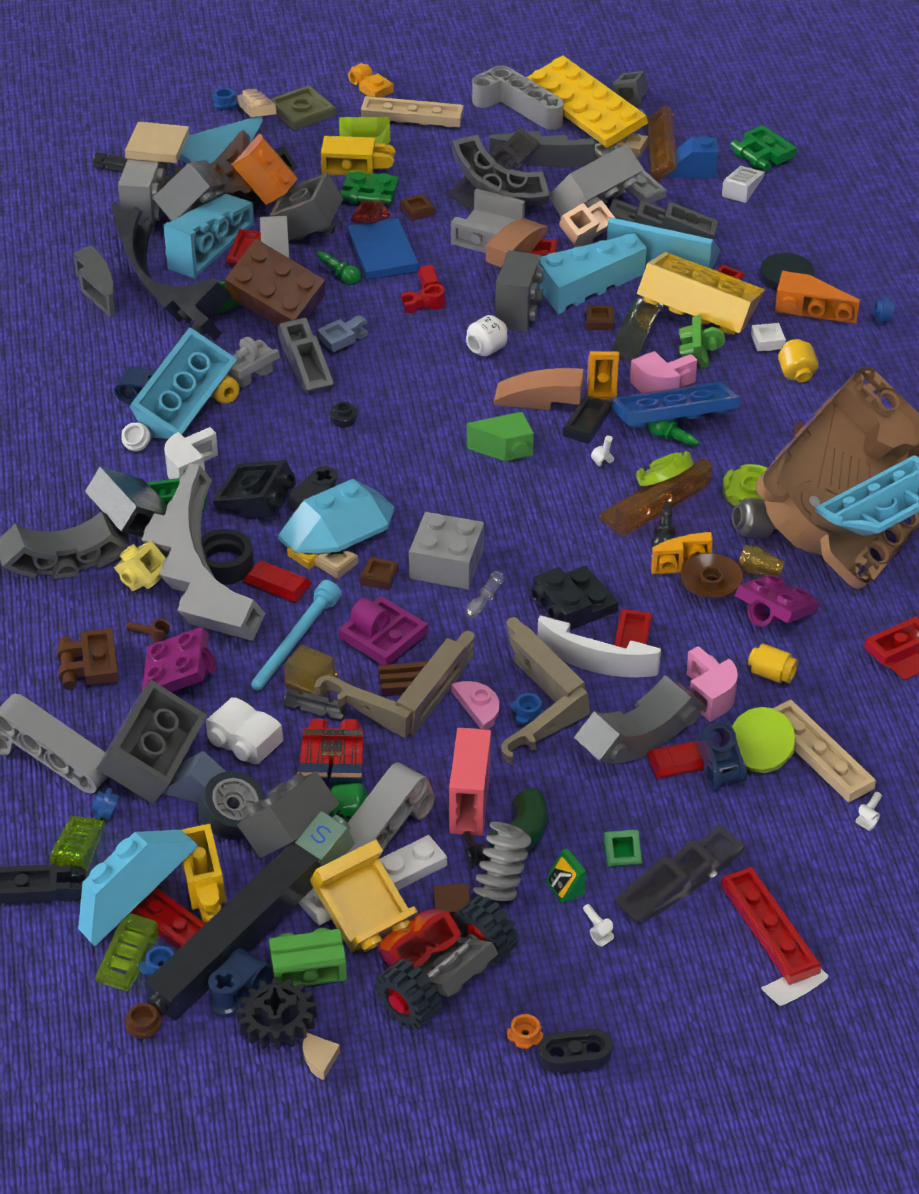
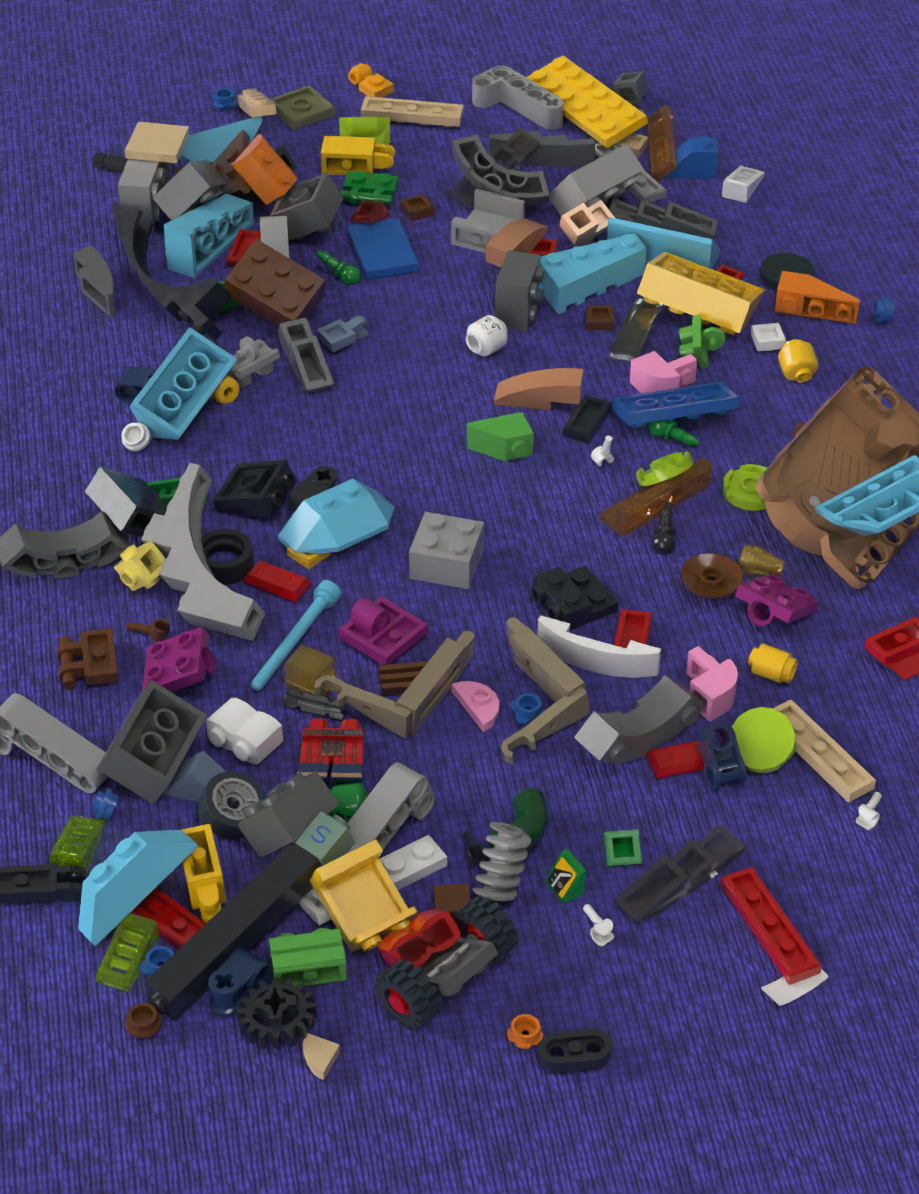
(192, 449): white brick -> none
(336, 564): tan tile -> none
(343, 414): black plate -> none
(379, 573): reddish brown tile -> none
(431, 295): red bar -> none
(469, 781): coral brick -> none
(476, 605): clear piece -> none
(602, 374): light orange slope -> none
(673, 553): light orange slope -> none
(752, 519): flat silver head -> none
(768, 147): green plate -> none

